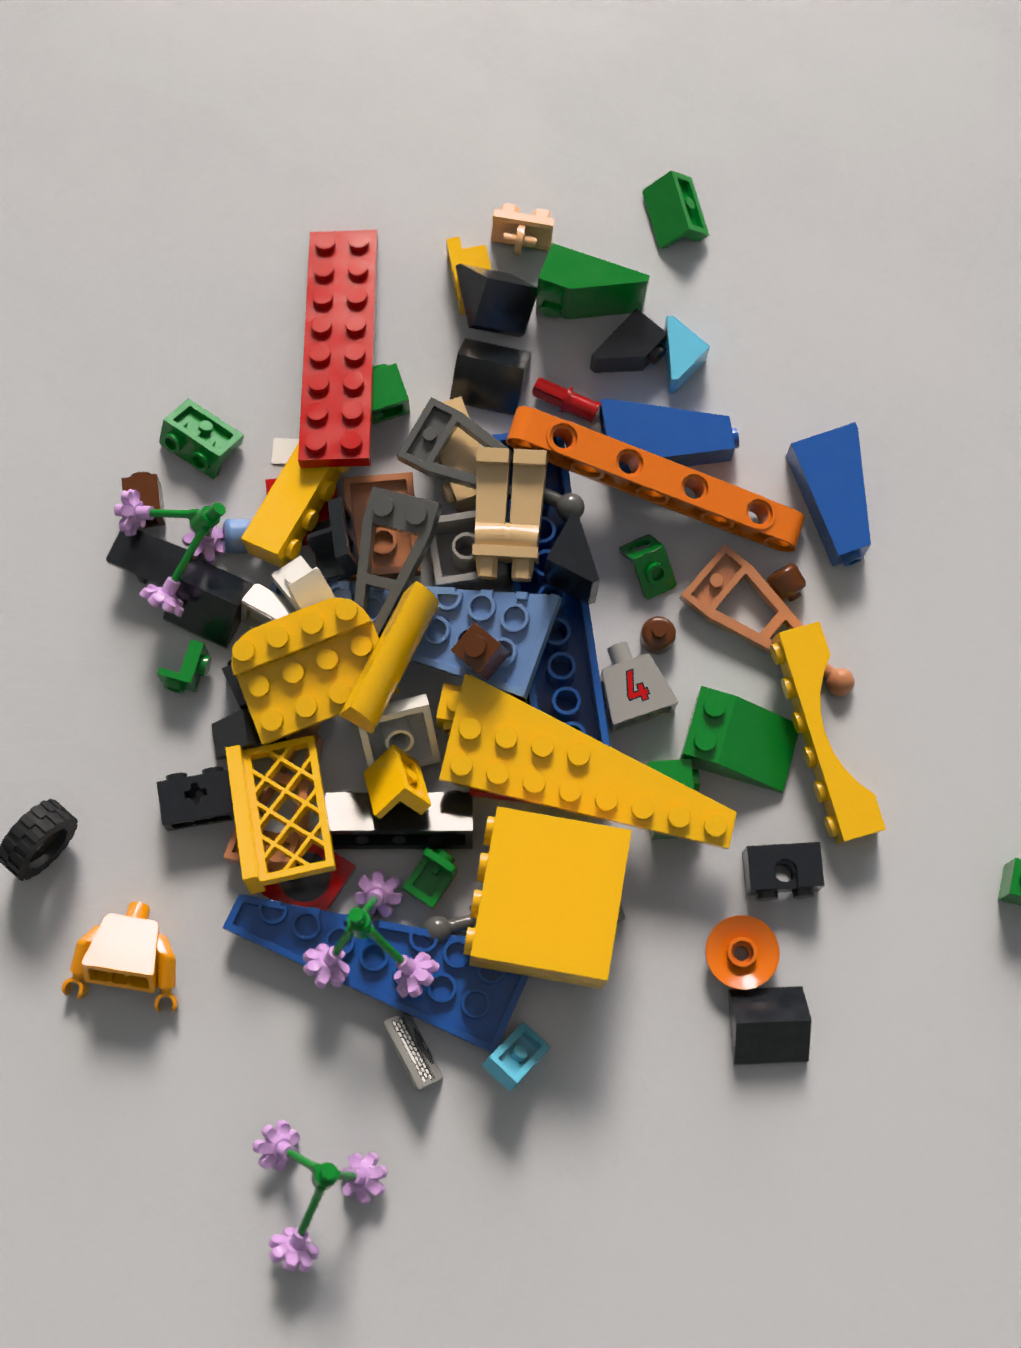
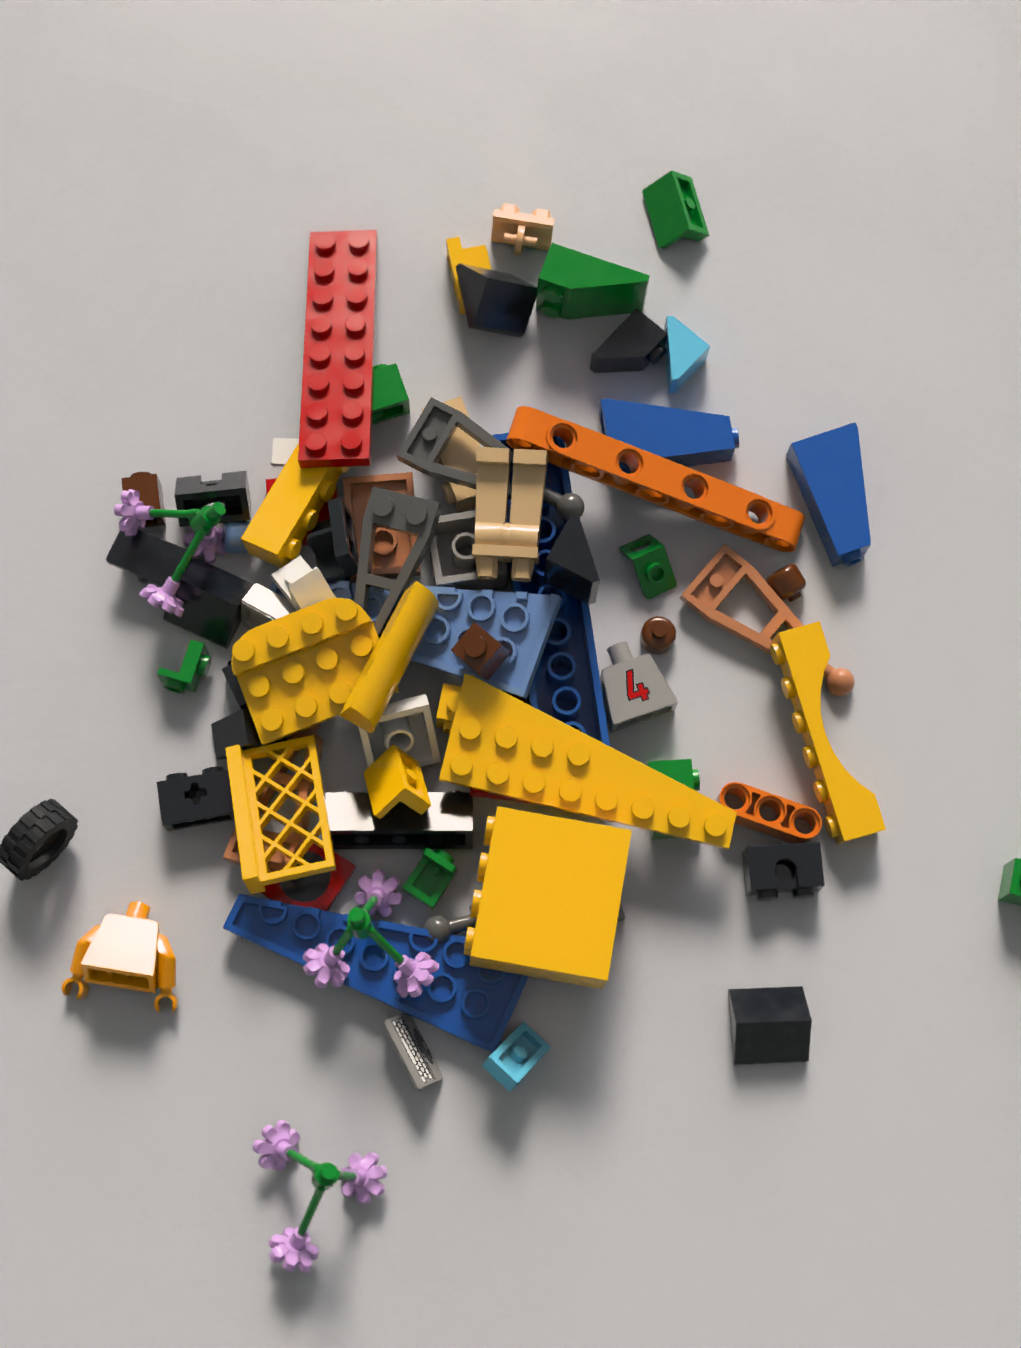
(199, 437): green bracket -> none
(231, 490): none -> black brick
(490, 376): black slope -> none
(565, 399): red axle -> none
(739, 740): green slope -> none
(750, 935): orange dish -> none
(785, 809): none -> orange beam

